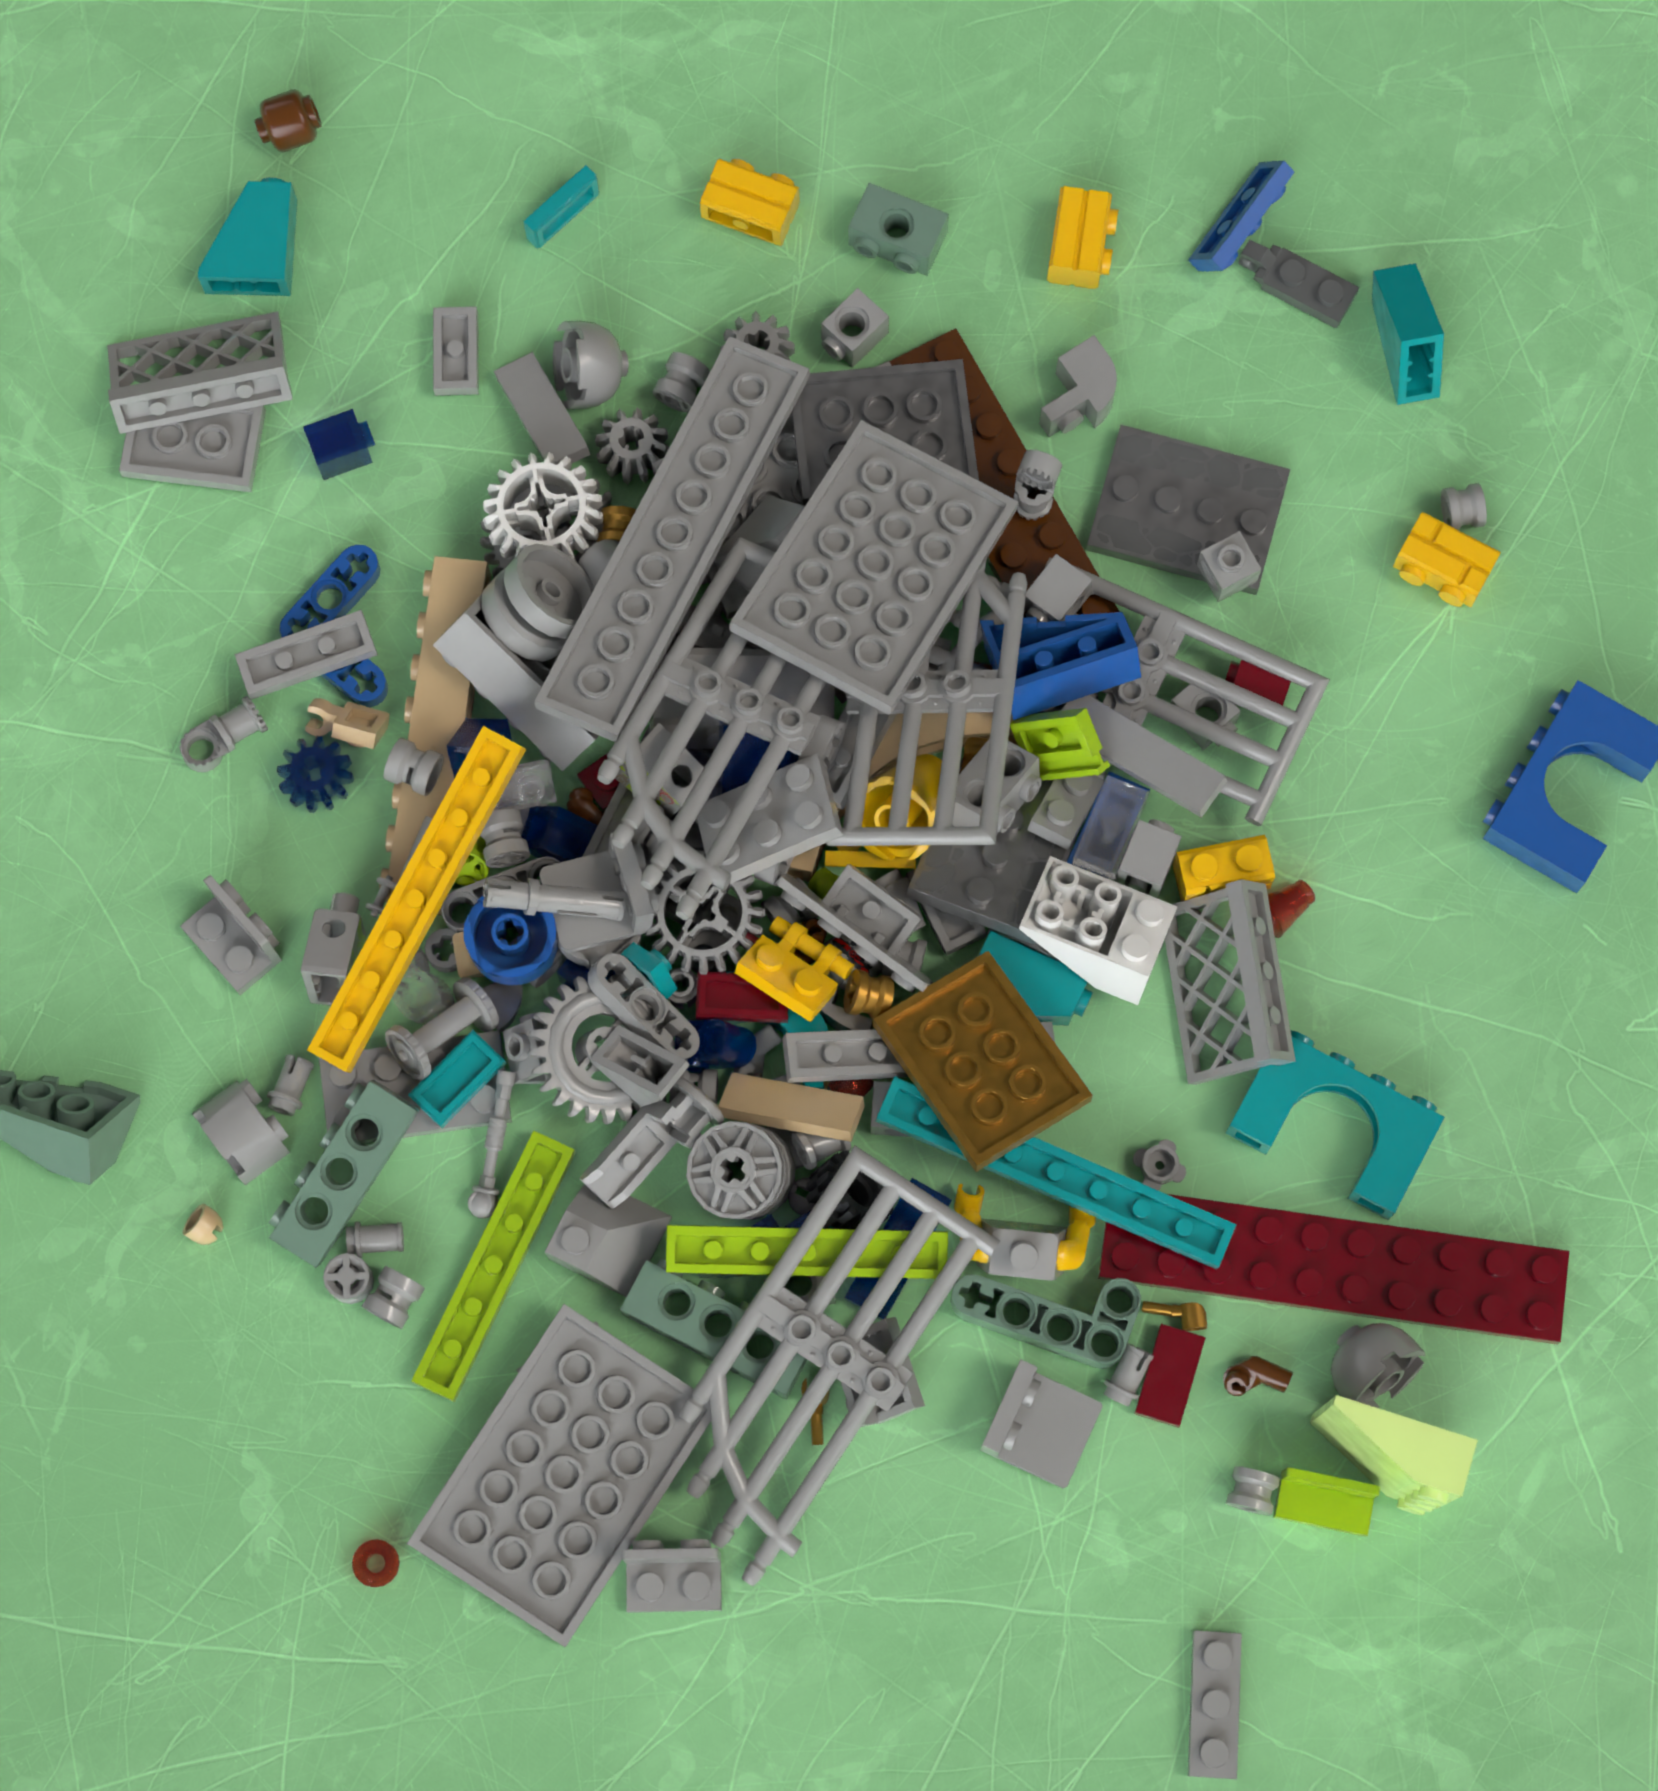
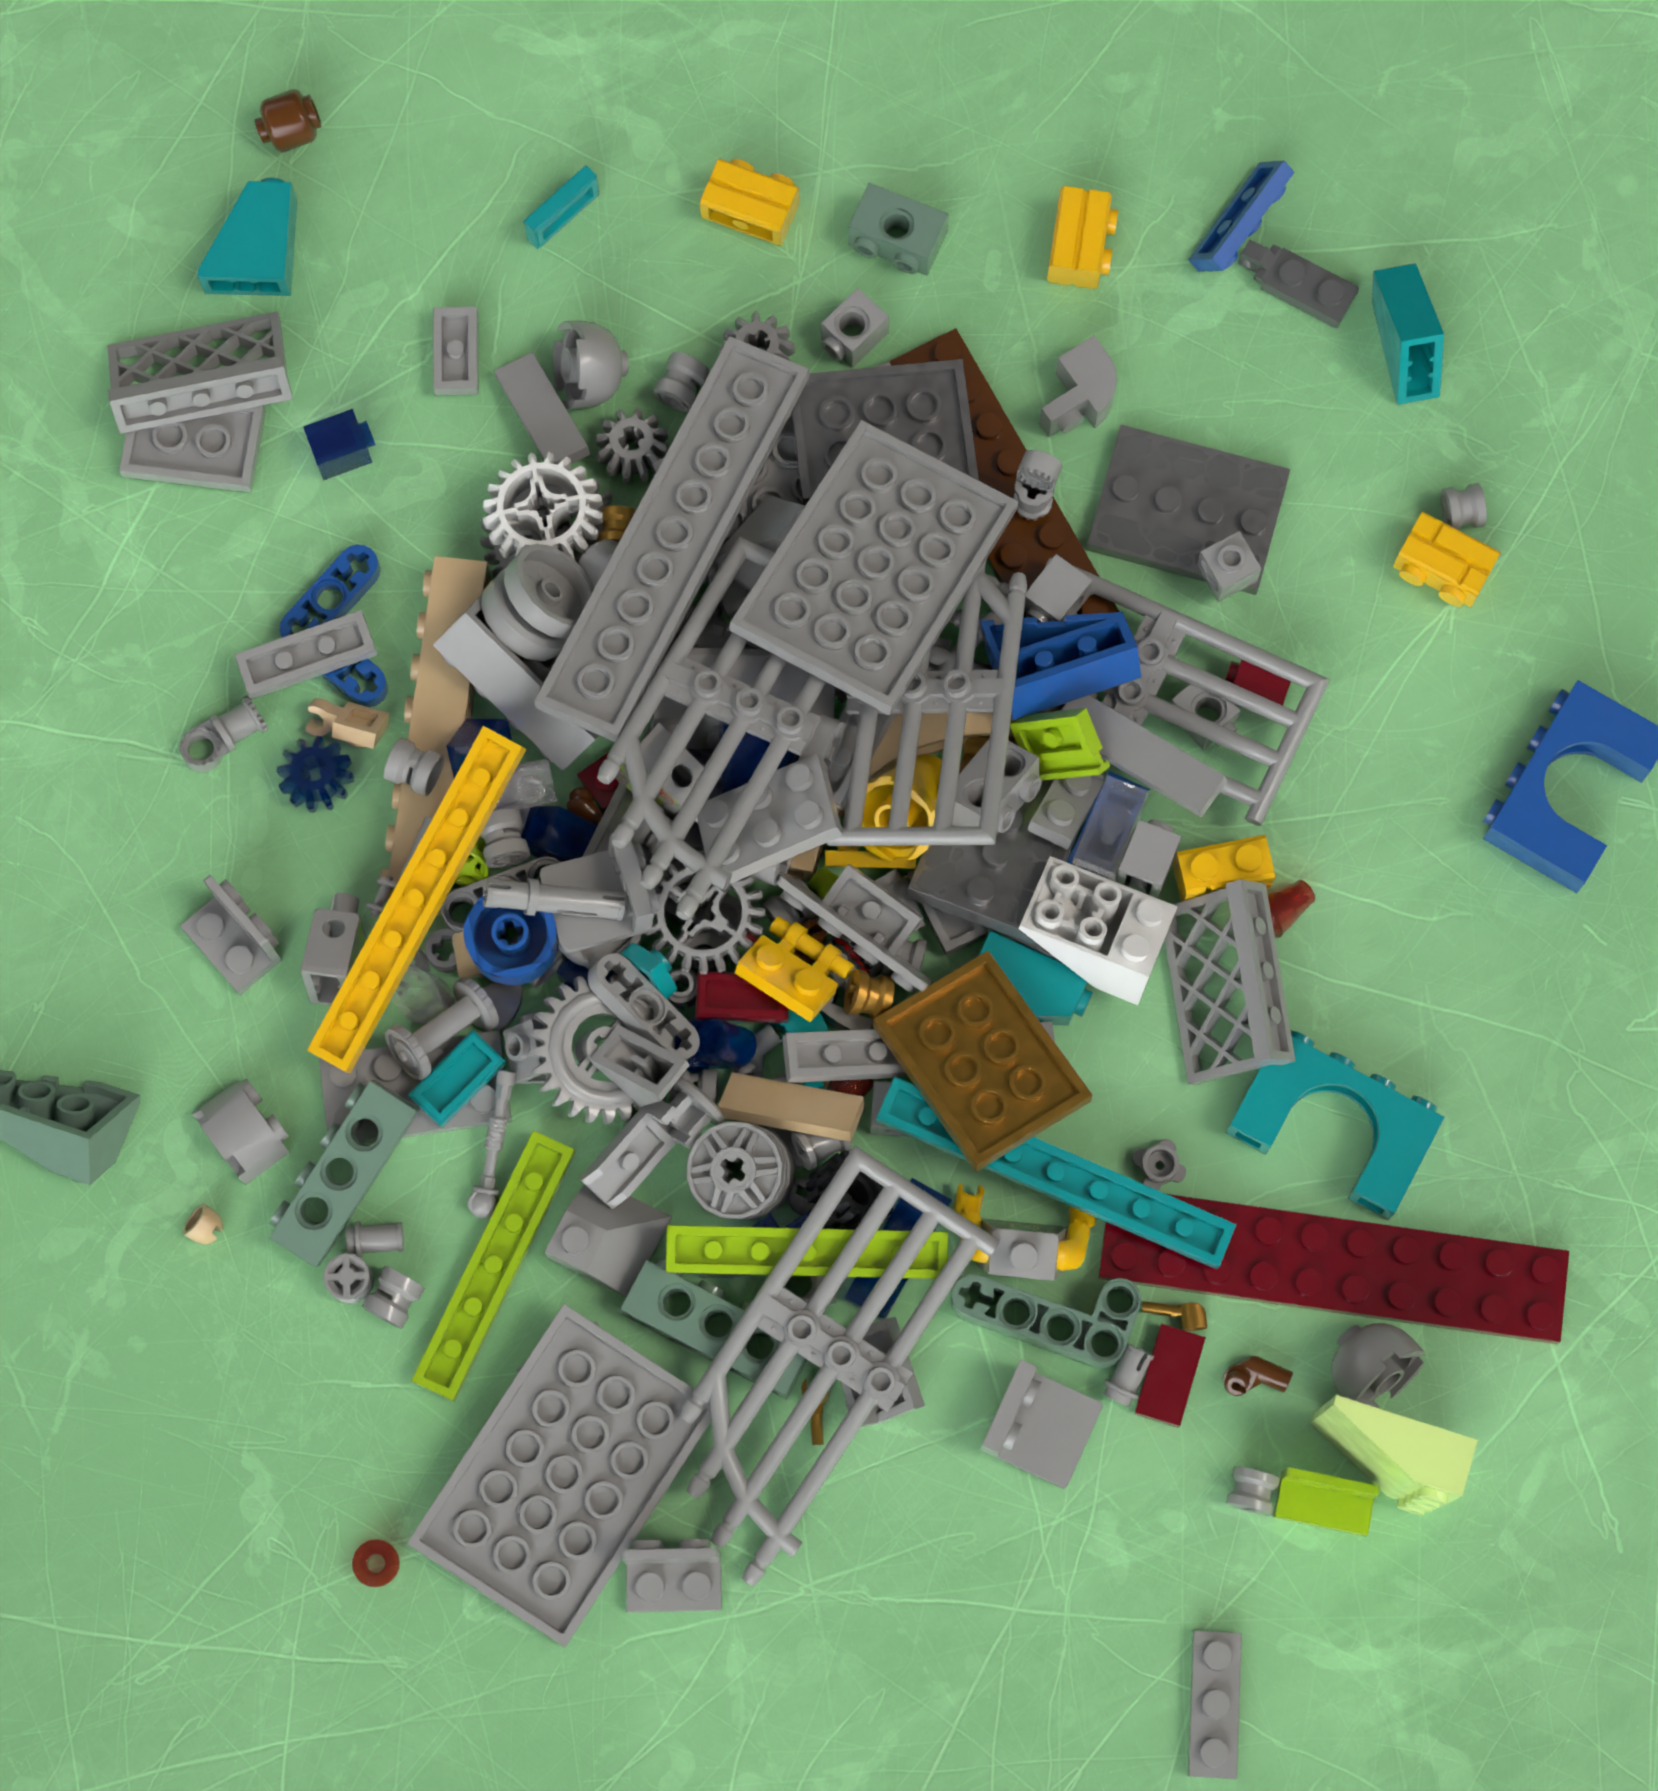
(290, 1085): light grey pin -> none

